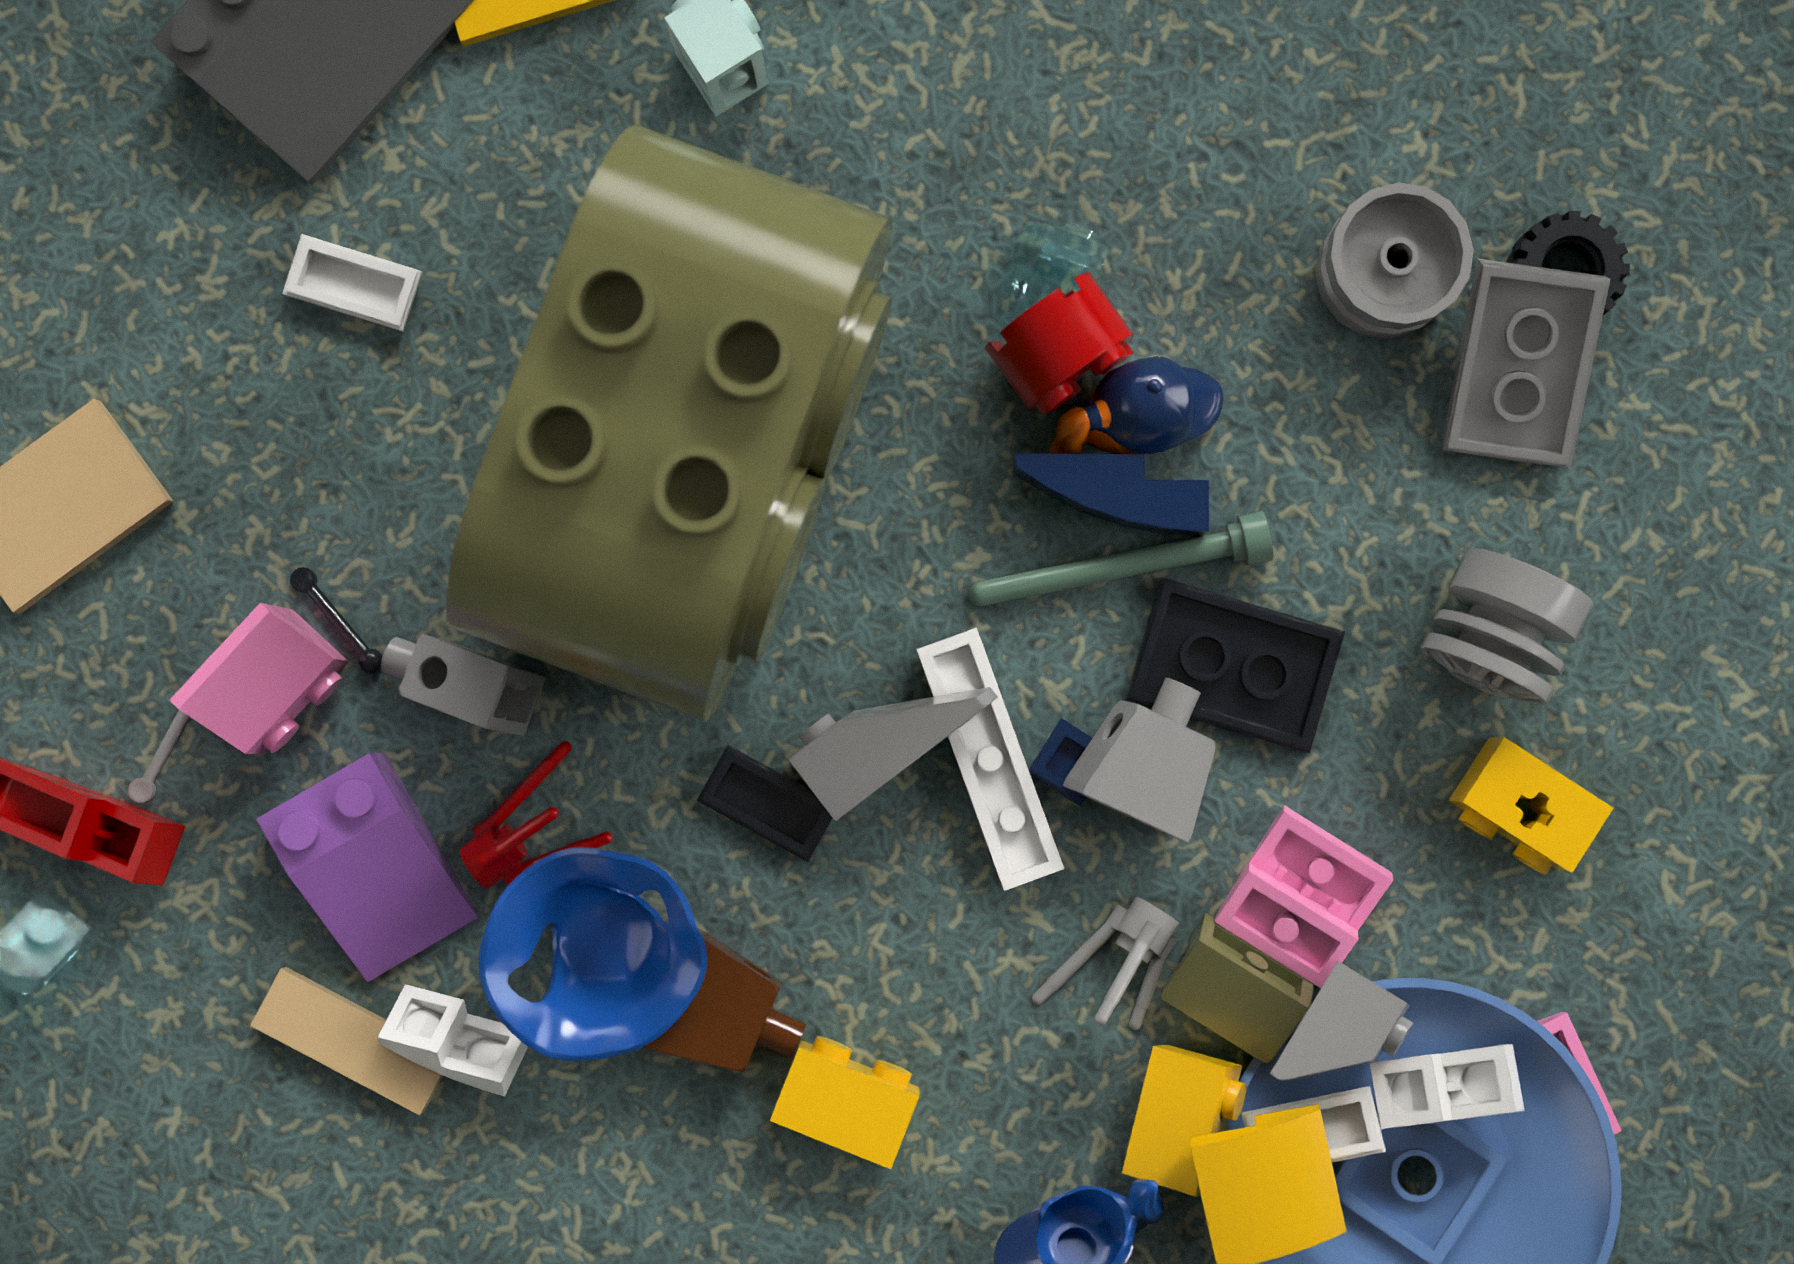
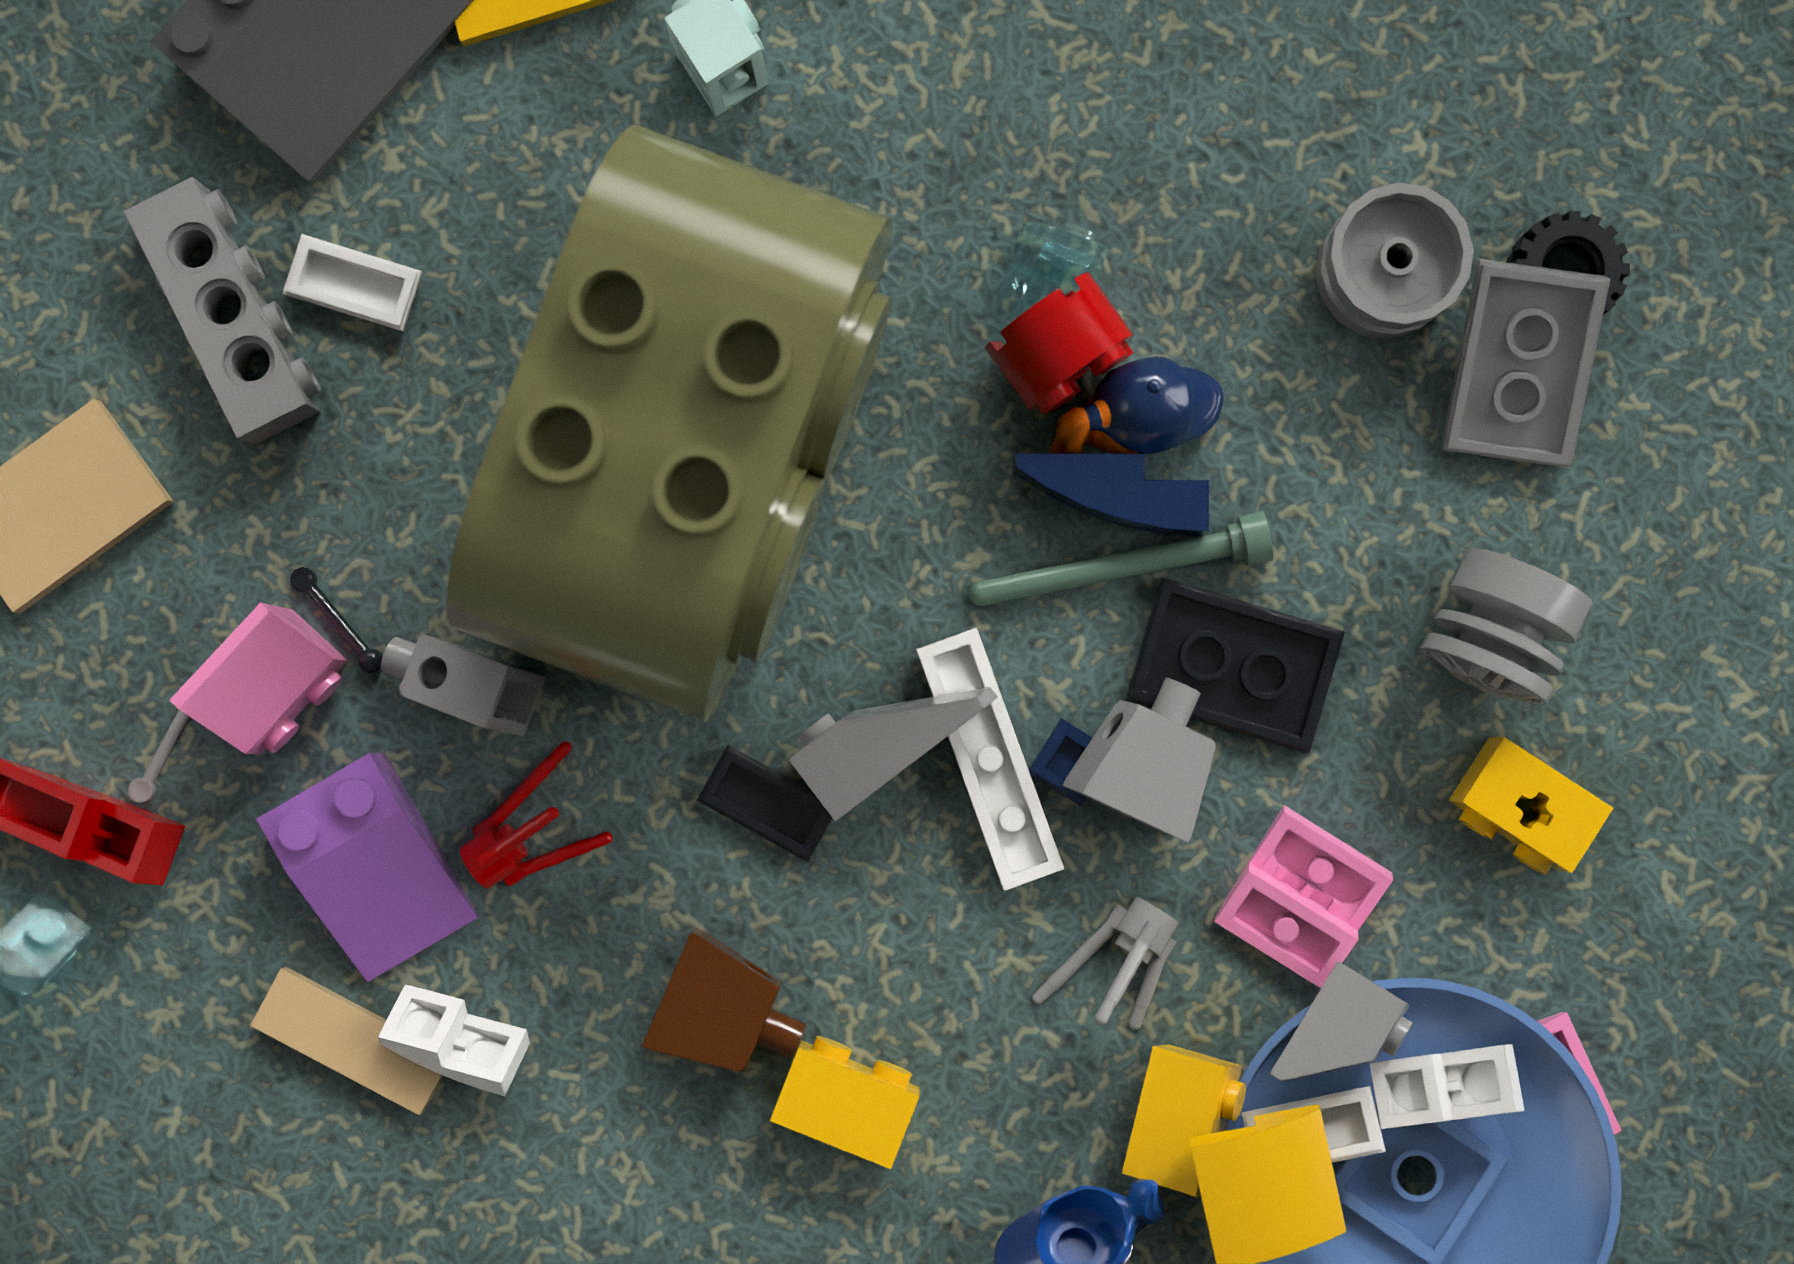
(168, 232): none -> light grey brick
(606, 985): blue piece -> none
(1238, 991): olive panel -> none

